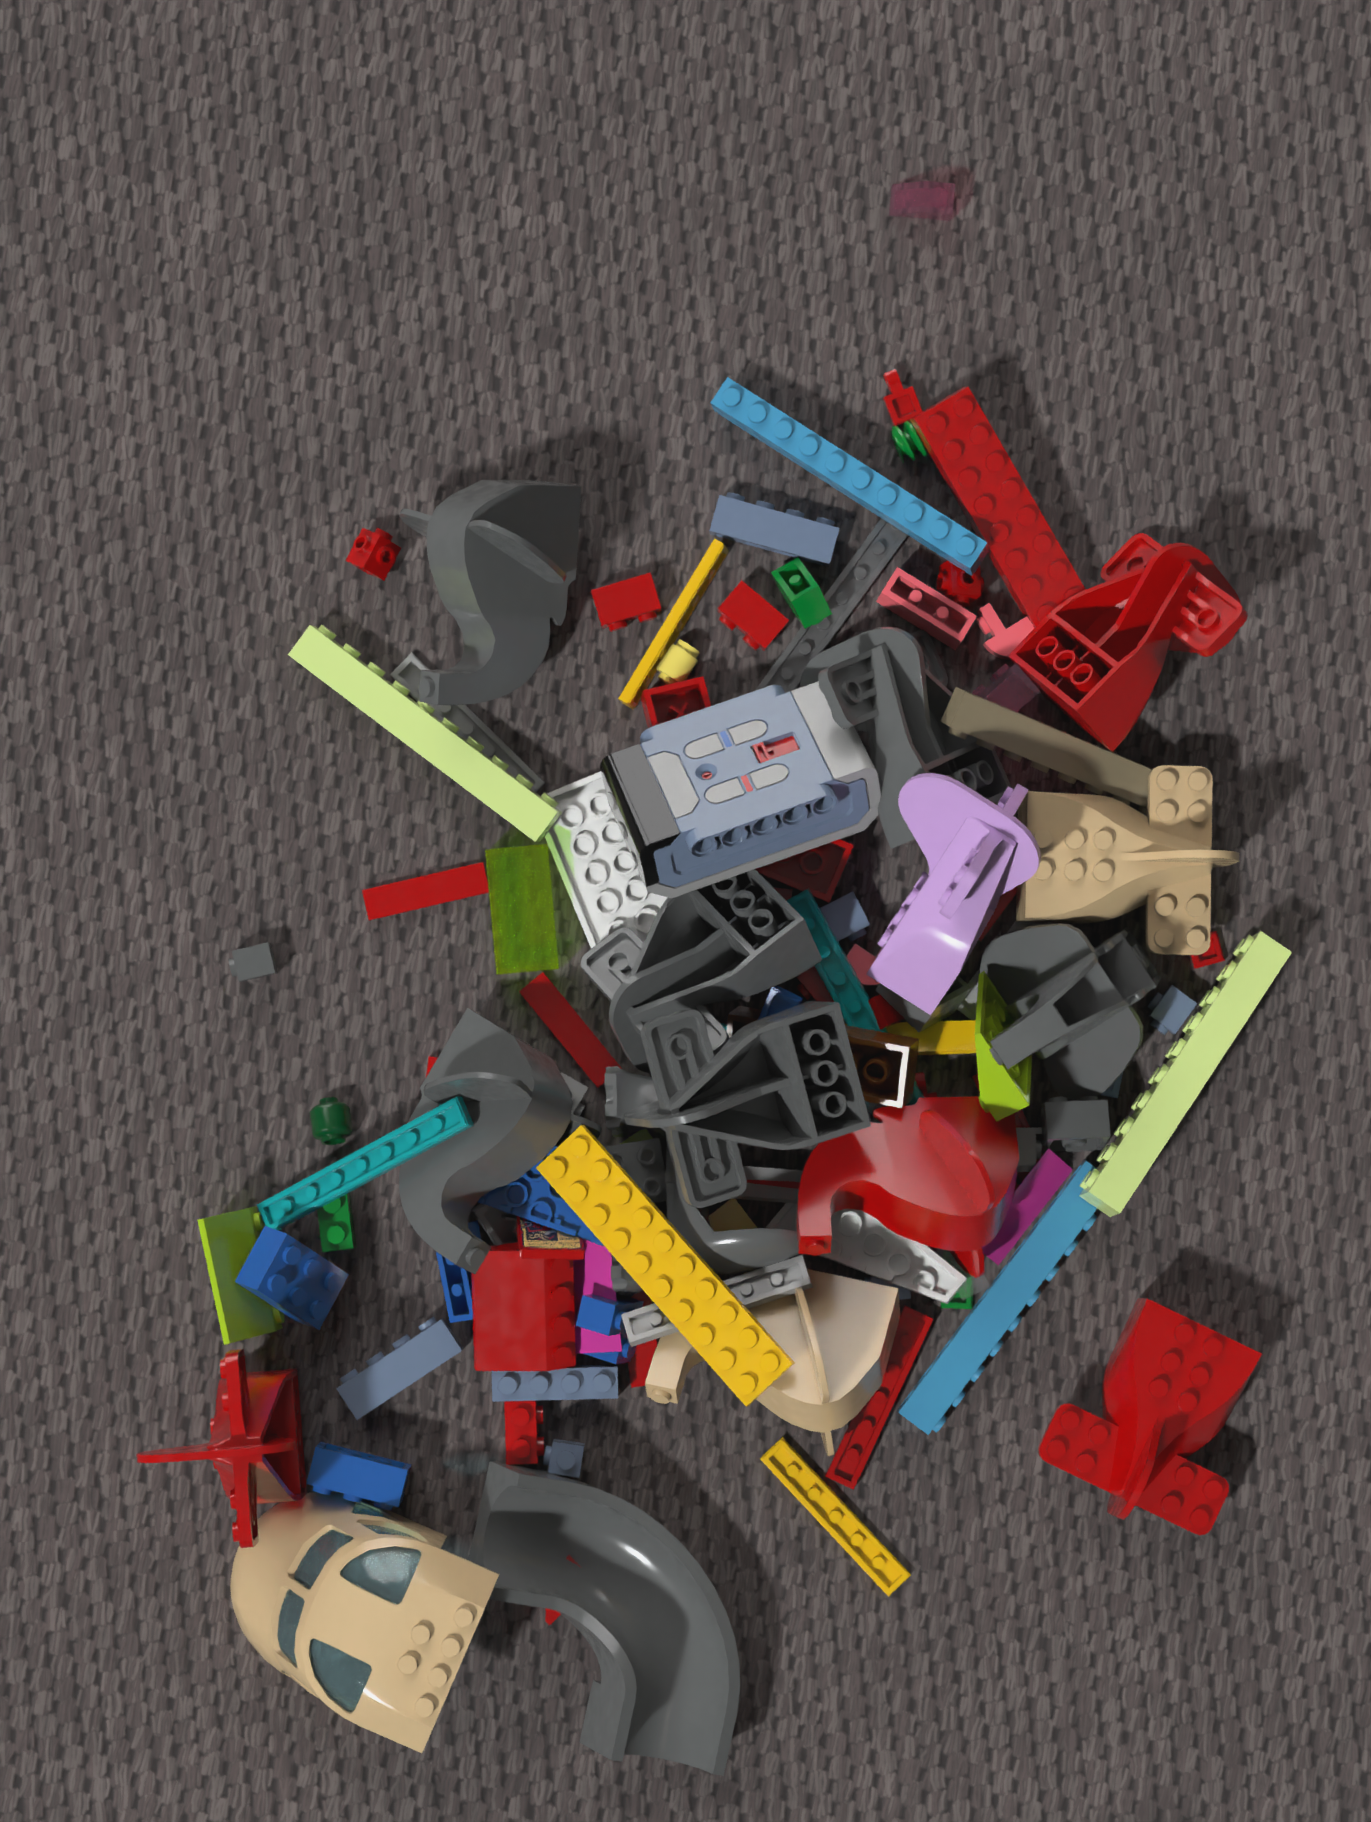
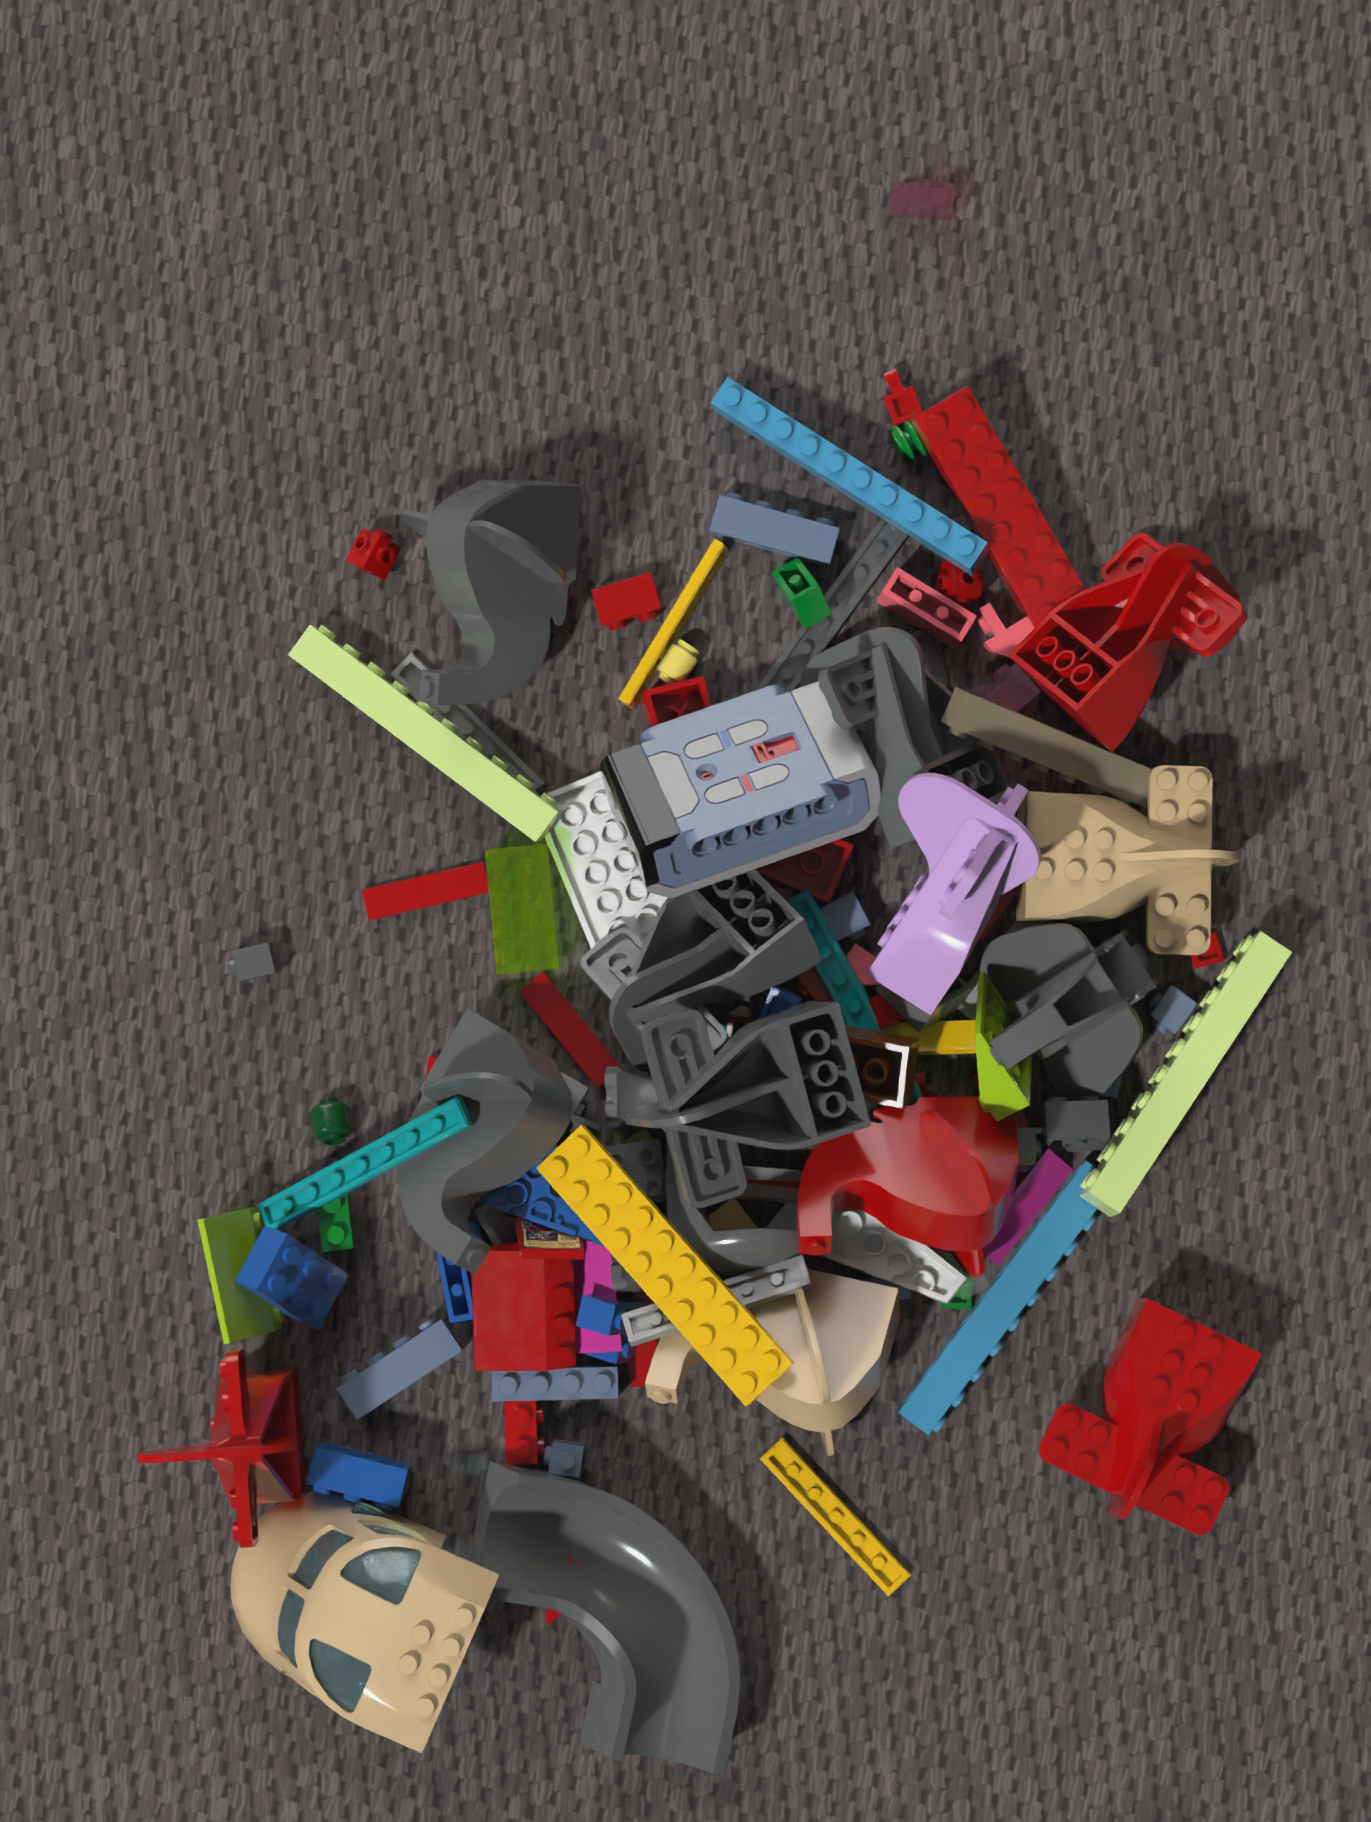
(752, 616): red brick -> none
(867, 1424): red plate -> none

